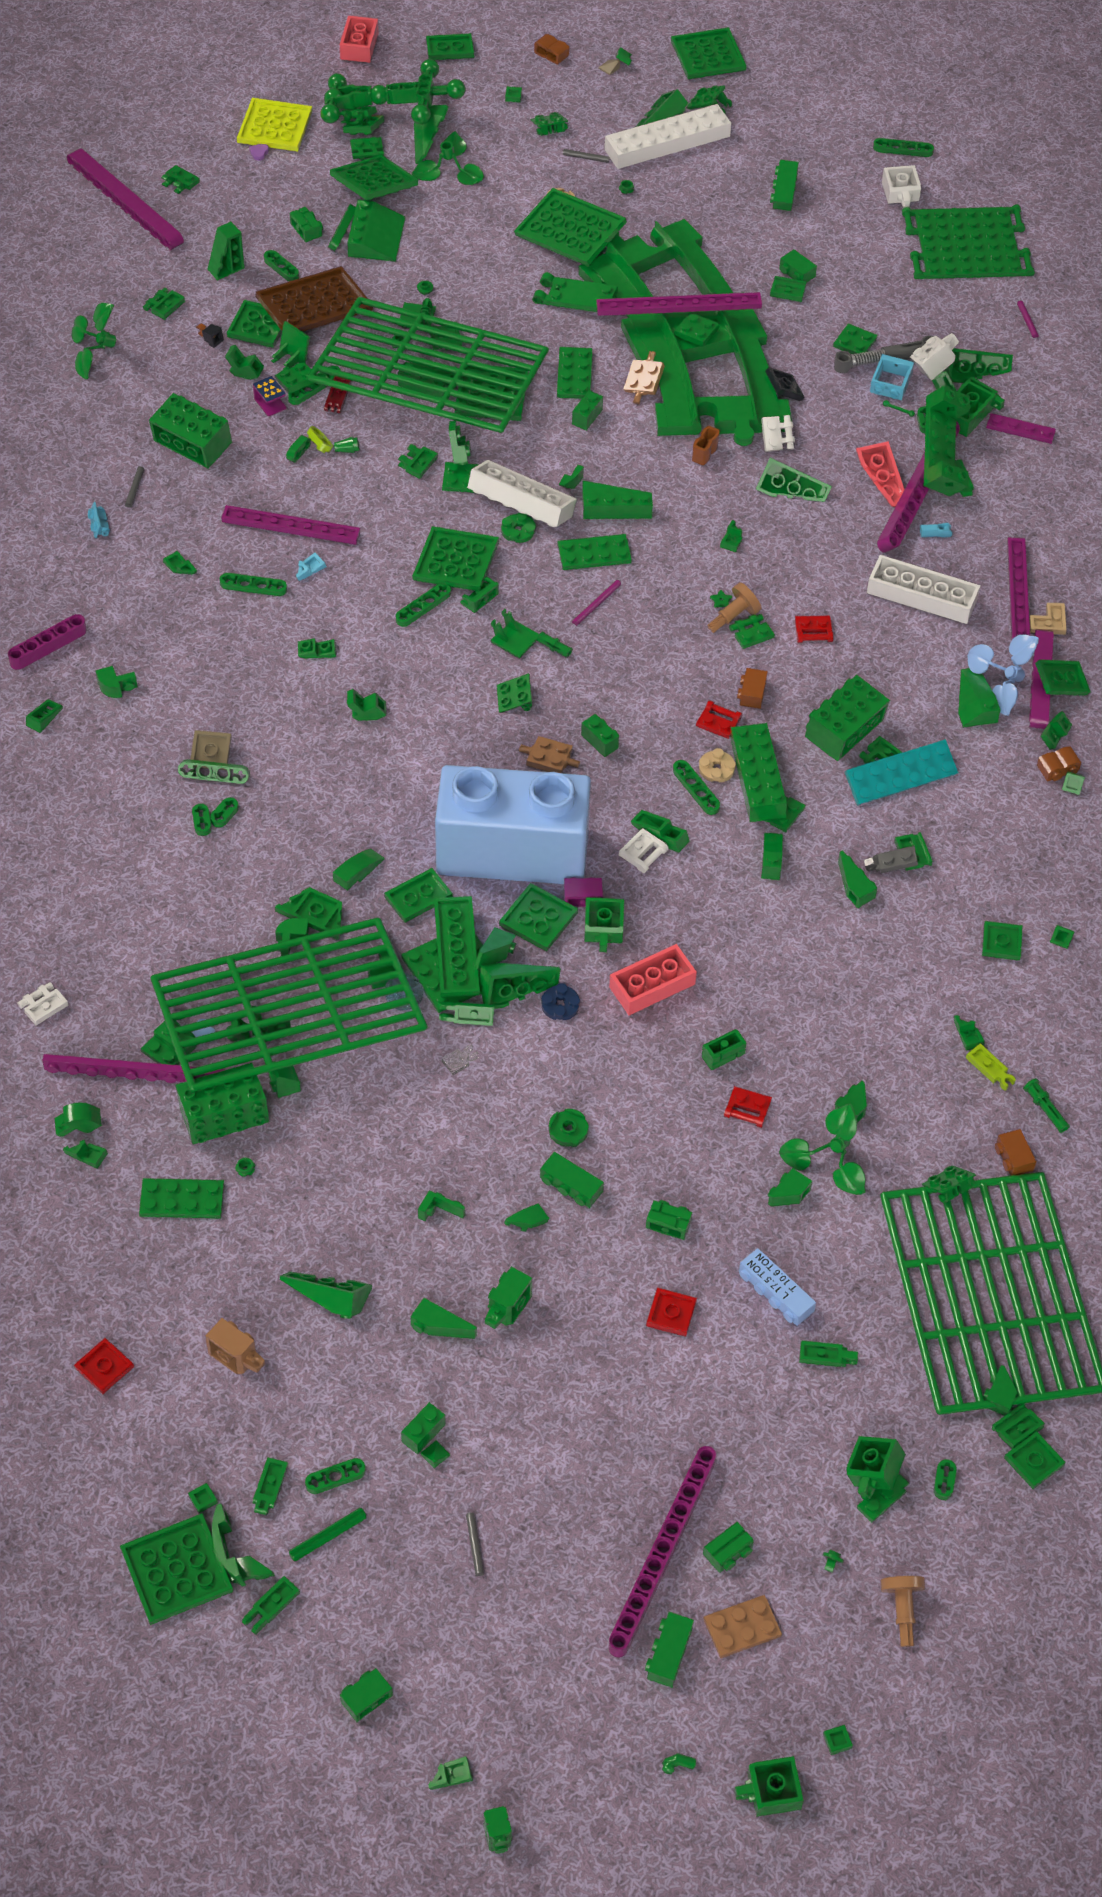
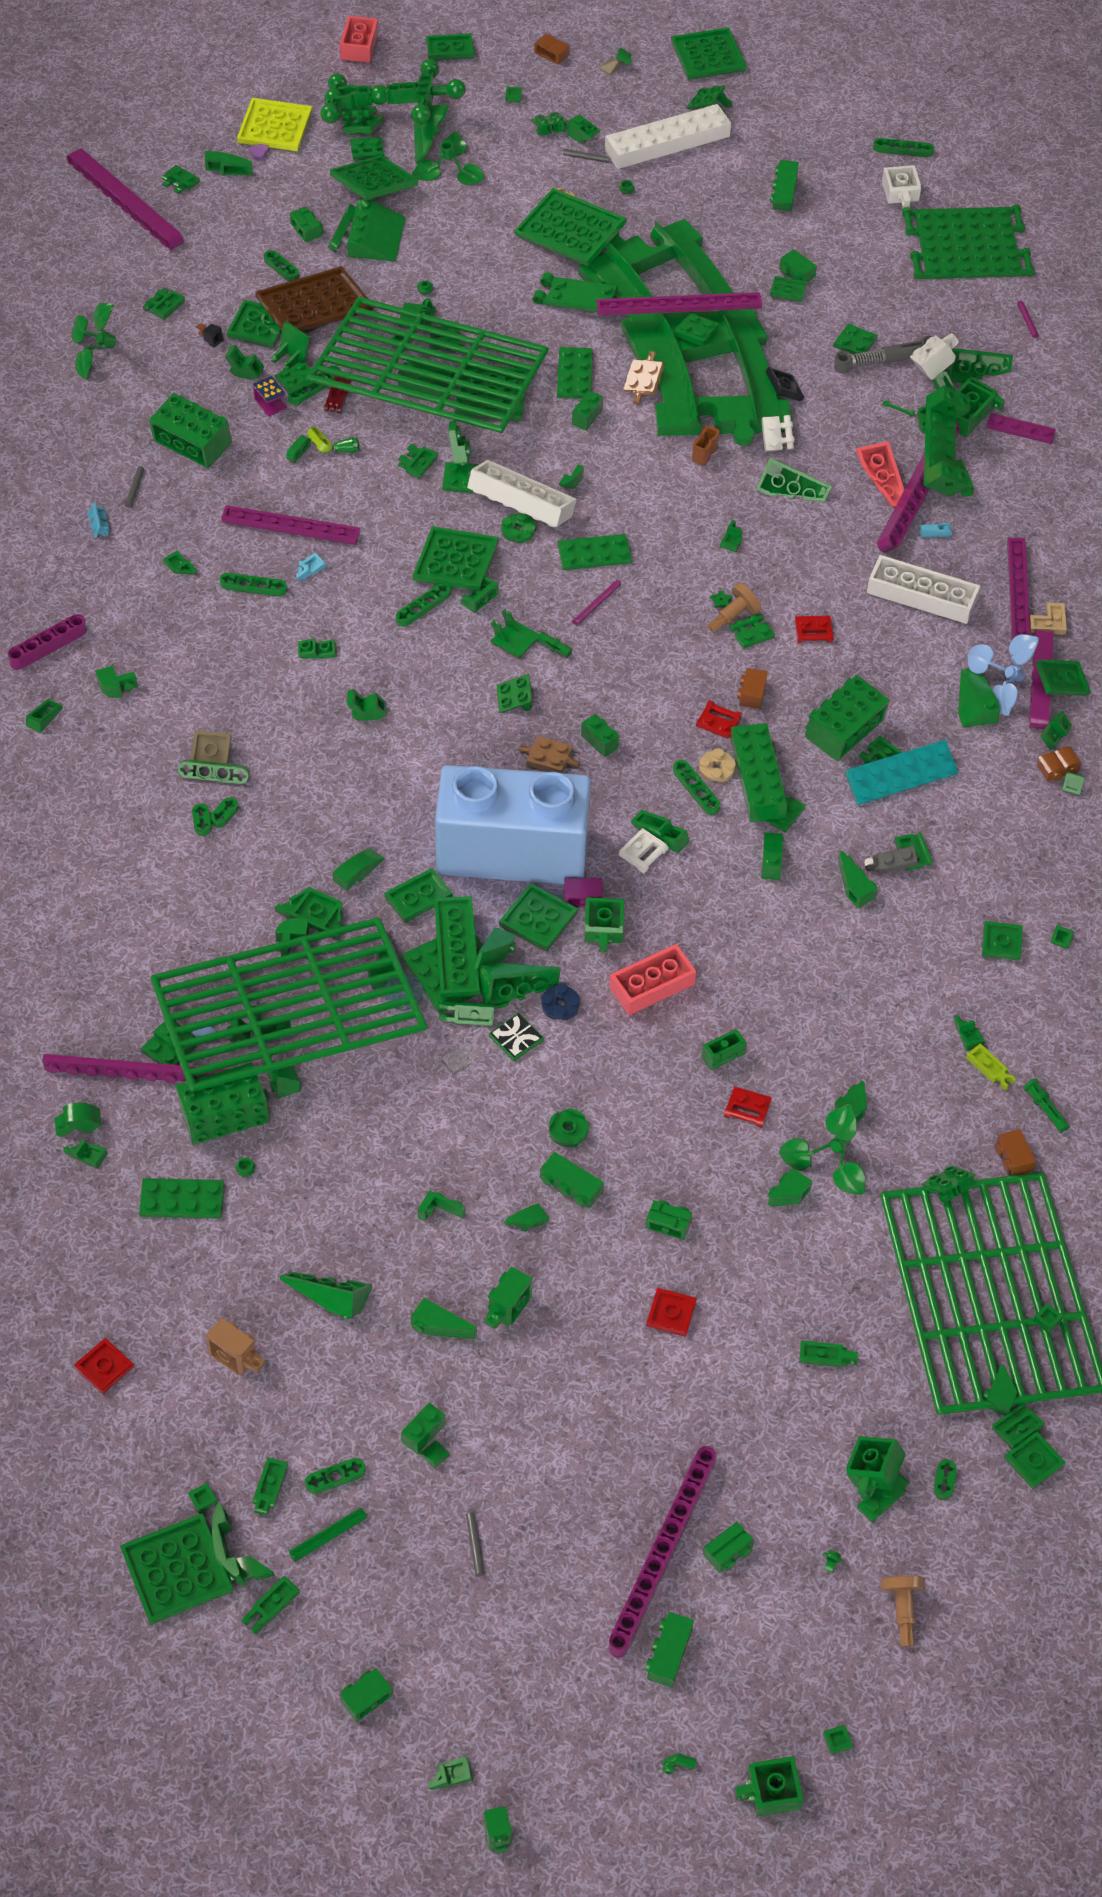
(44, 1007): white plate -> none
(226, 252): green wedge -> none
(227, 163): none -> green slope
(516, 1037): none -> tile
(581, 129): none -> green slope
(615, 502): green wedge -> none
(666, 106): green wedge -> none
(742, 1626): medium nougat plate -> none
(777, 1287): light blue brick -> none
(887, 364): medium azure window -> none
(1048, 1318): none -> green plate

